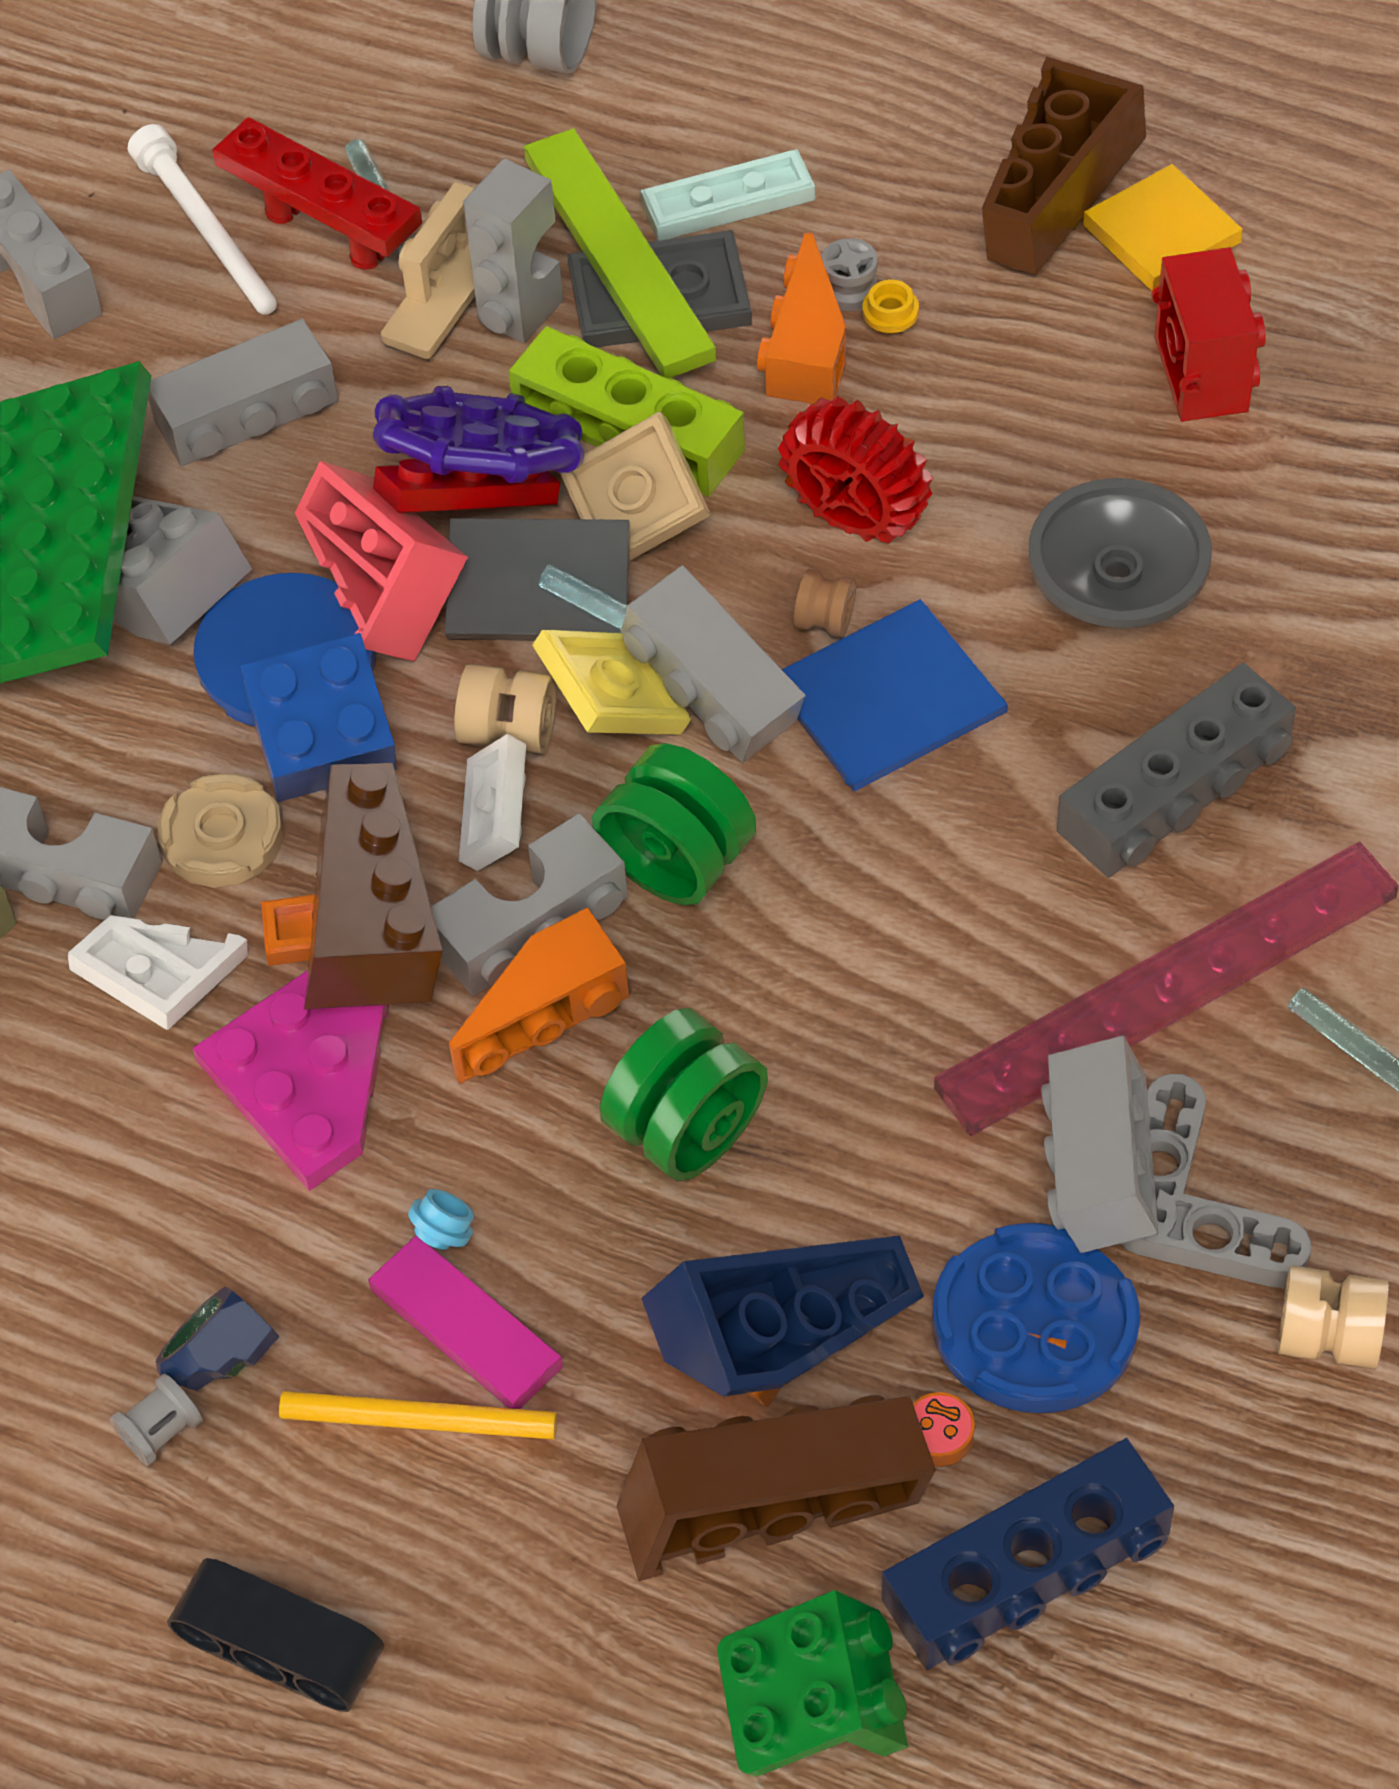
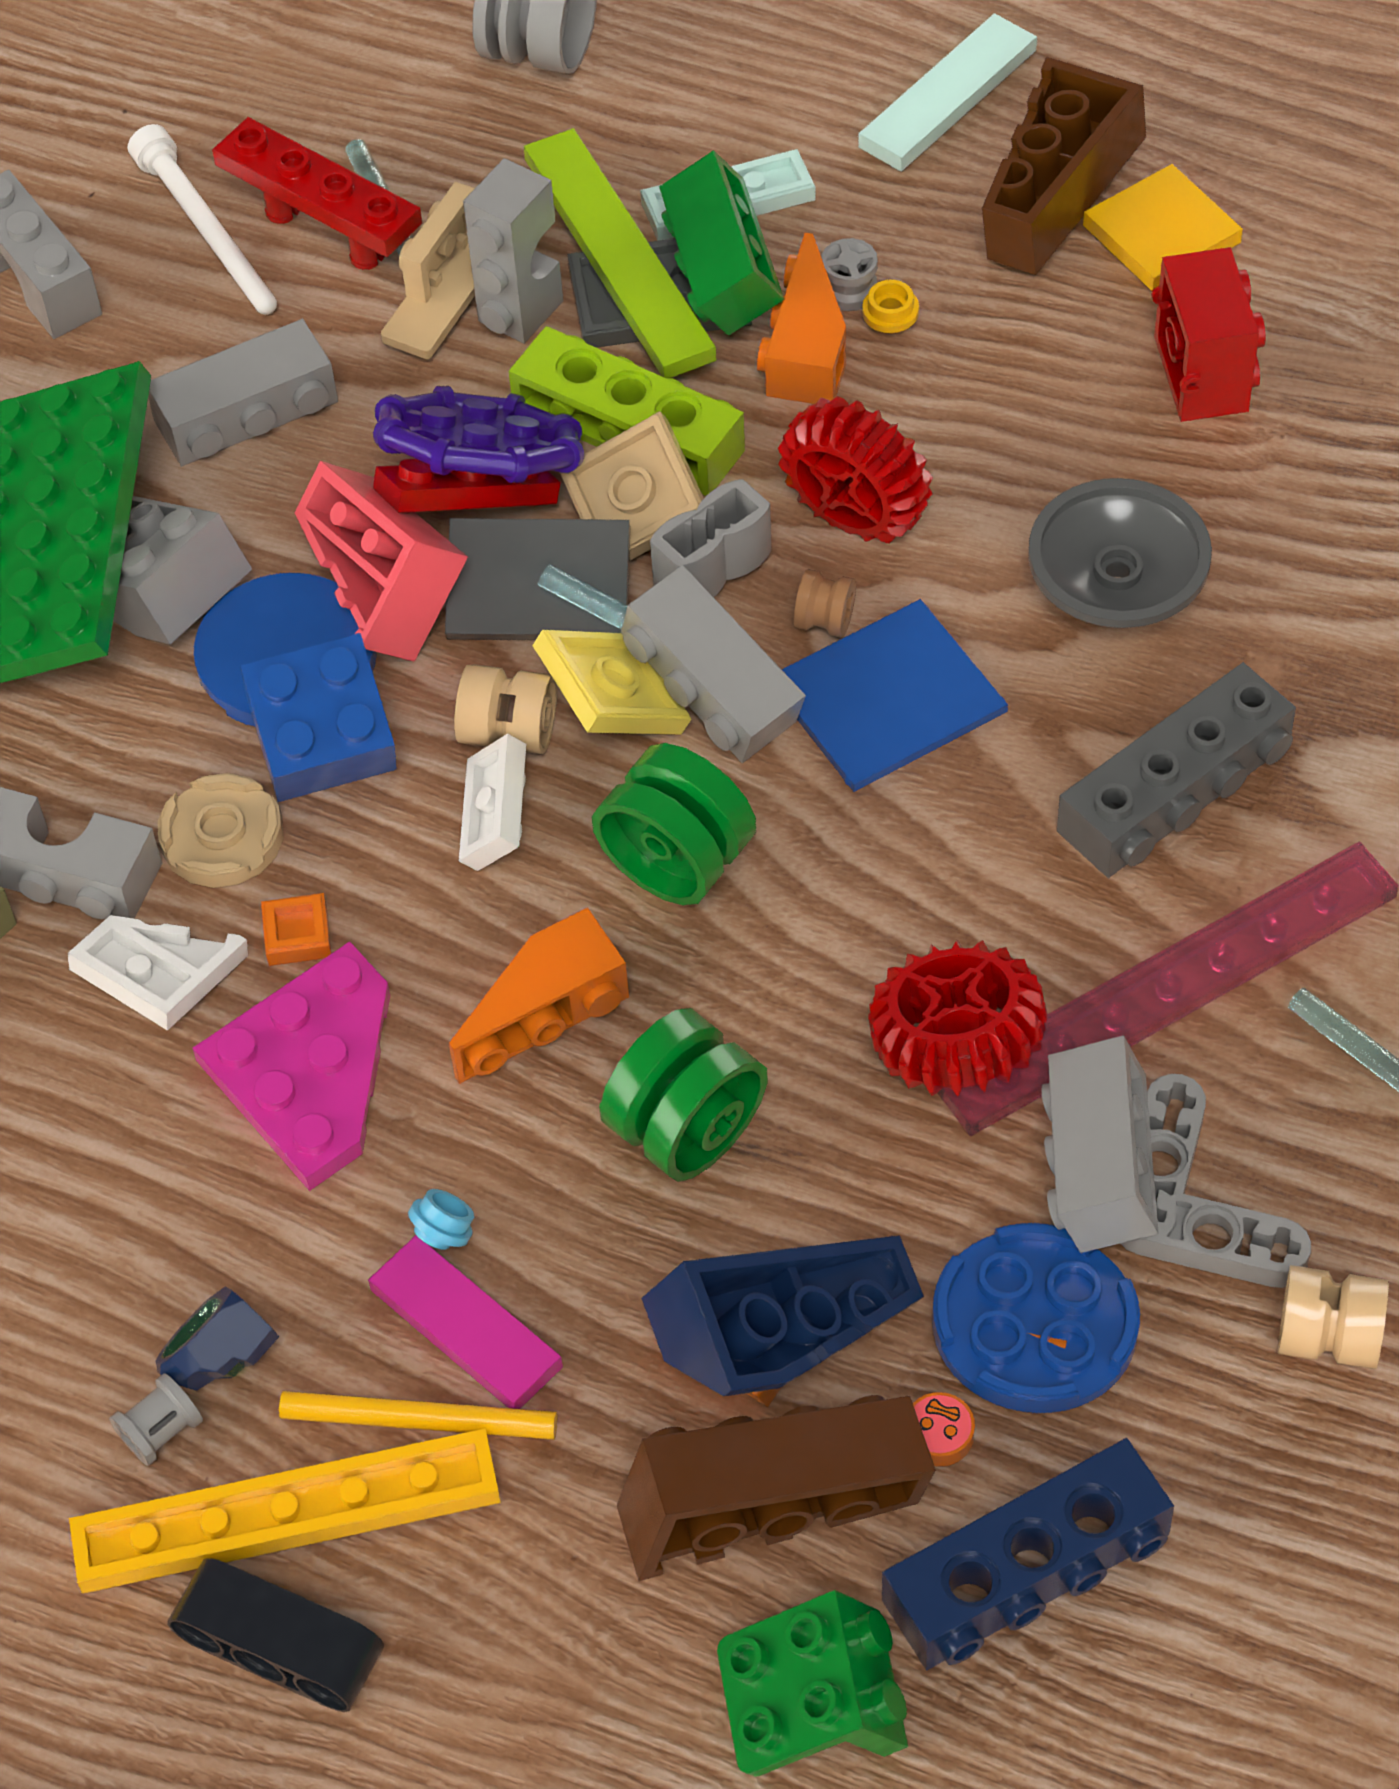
(283, 1510): none -> yellow plate
(370, 904): reddish brown wedge -> none
(572, 873): light grey arch -> none
(718, 540): none -> light grey brick
(719, 244): none -> green brick
(947, 92): none -> light aqua tile
(959, 1031): none -> red gear

